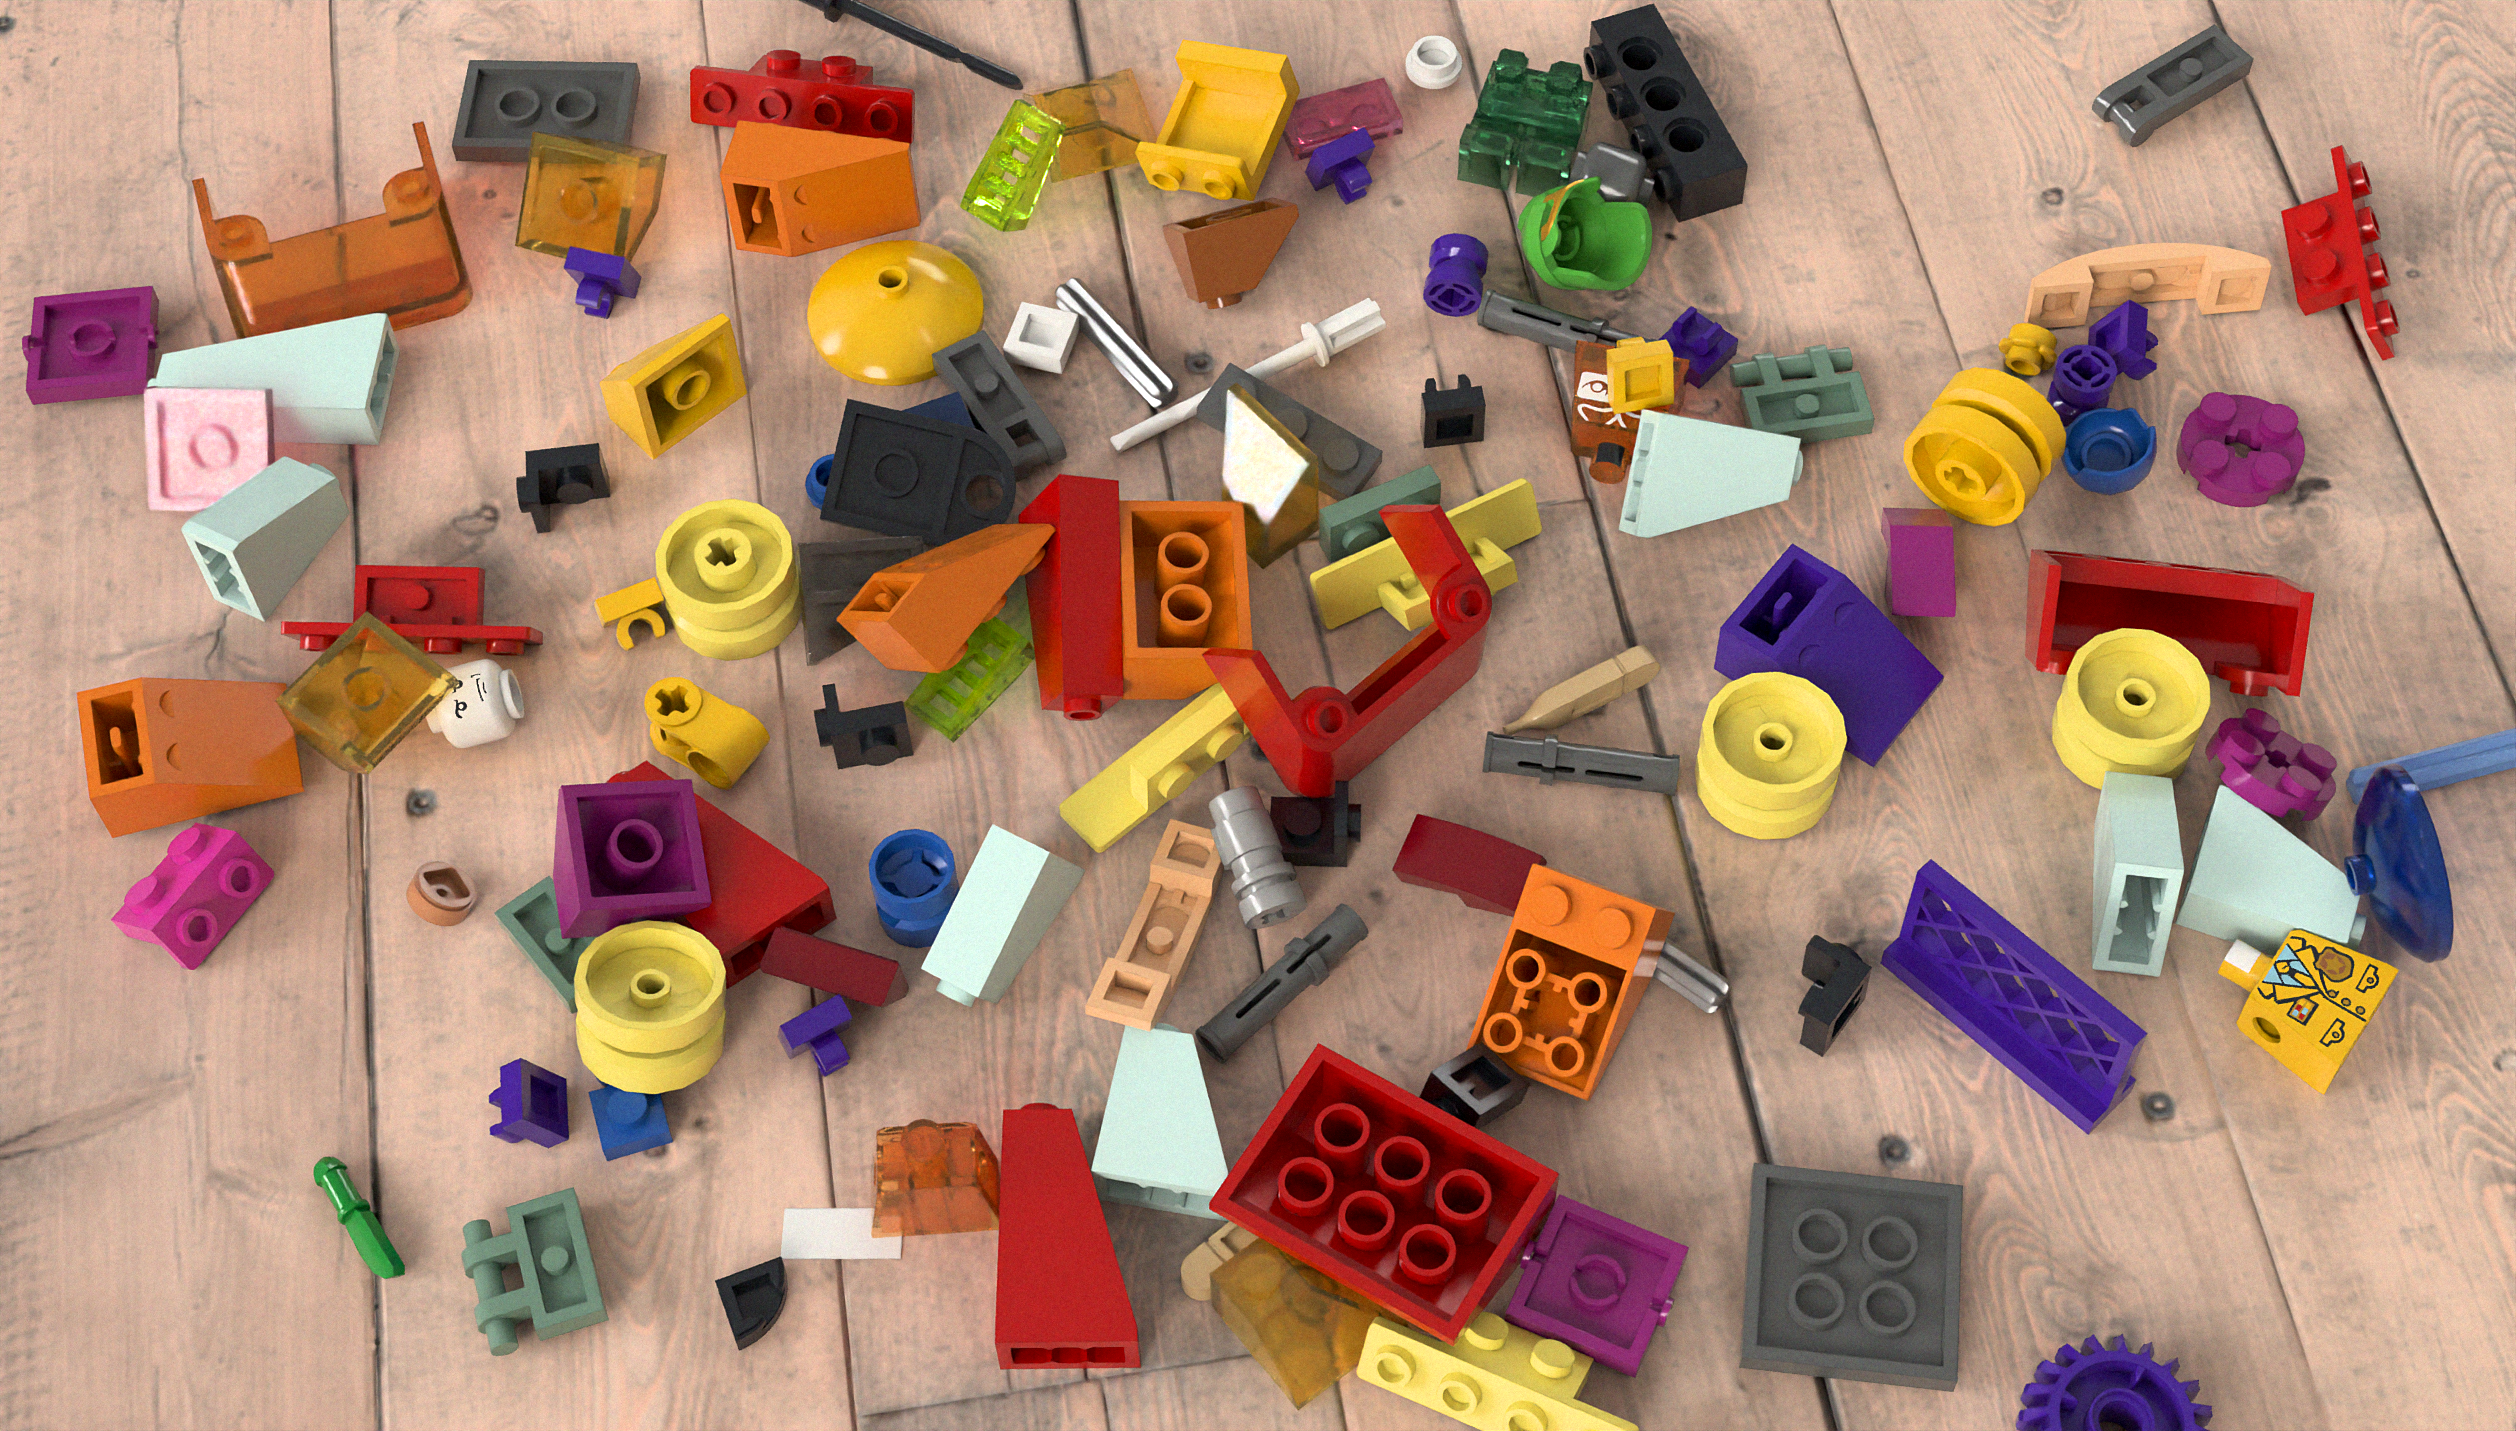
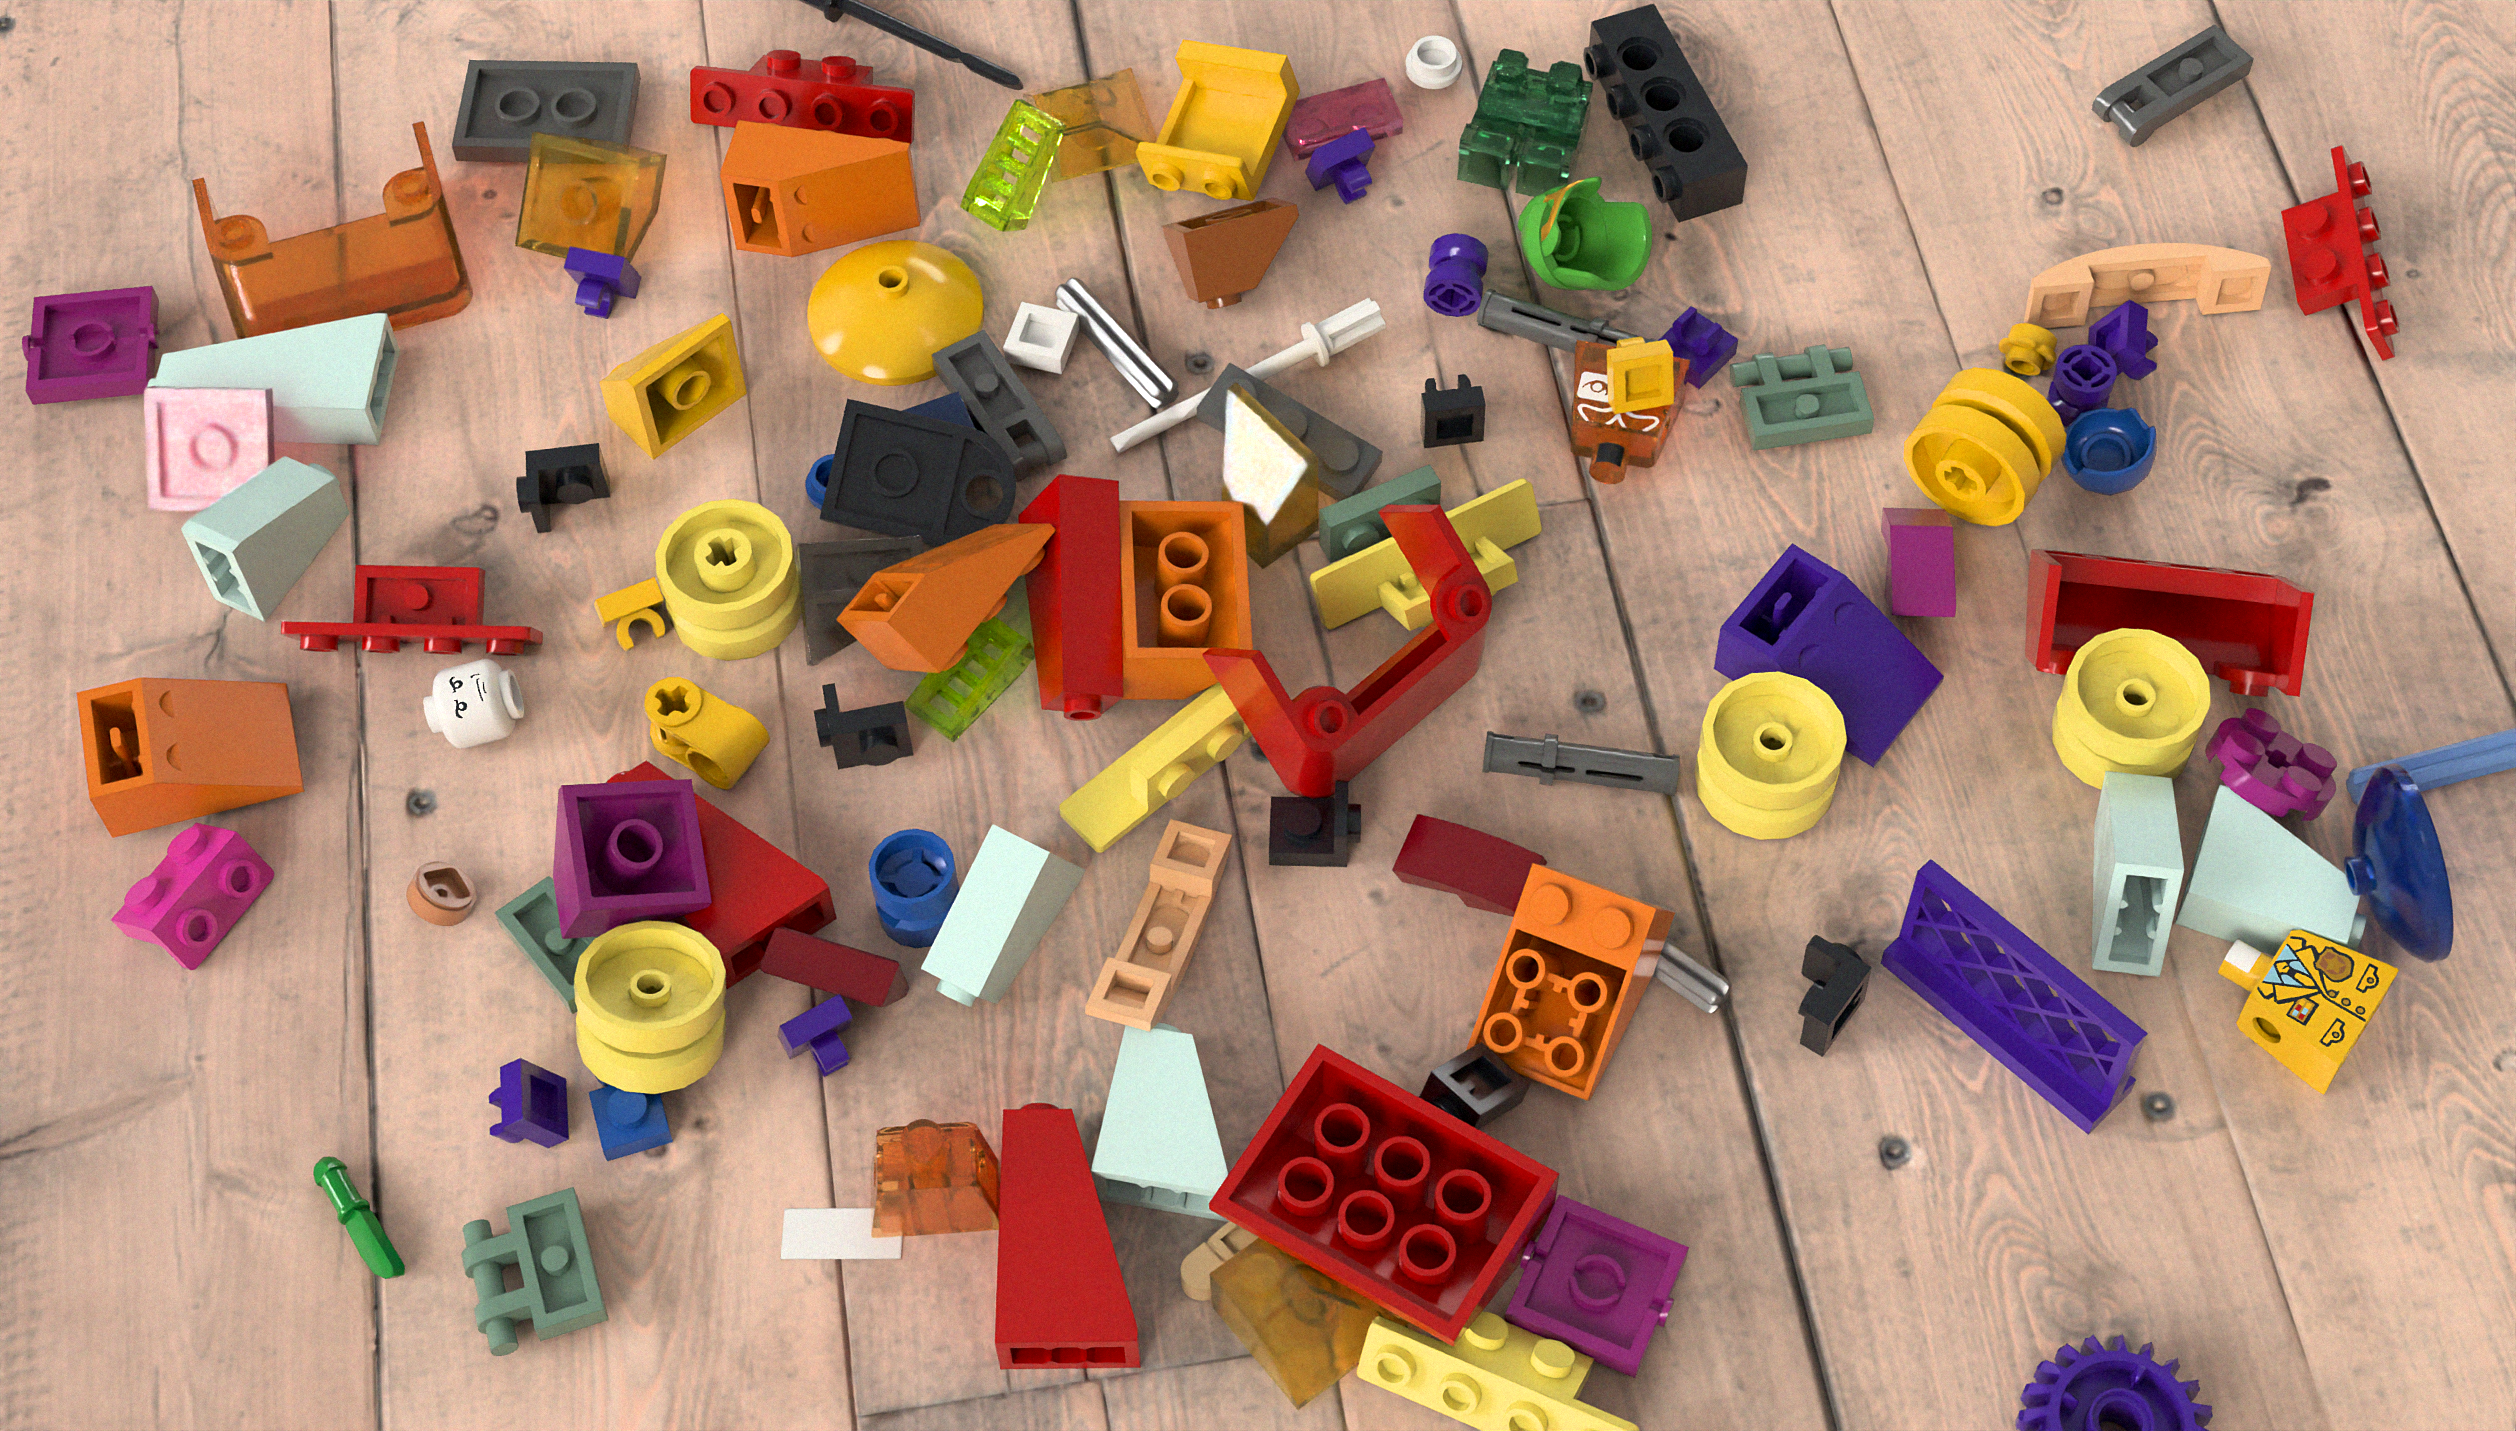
(364, 695): clear yellow slope -> none
(754, 1300): black tile -> none
(1253, 852): light grey axle -> none
(1303, 964): dark grey pin -> none
(1588, 690): tan piece -> none
(1621, 173): dark grey head -> none
(1702, 472): light aqua slope -> none
(1852, 1277): dark grey plate -> none
(2251, 421): magenta plate -> none

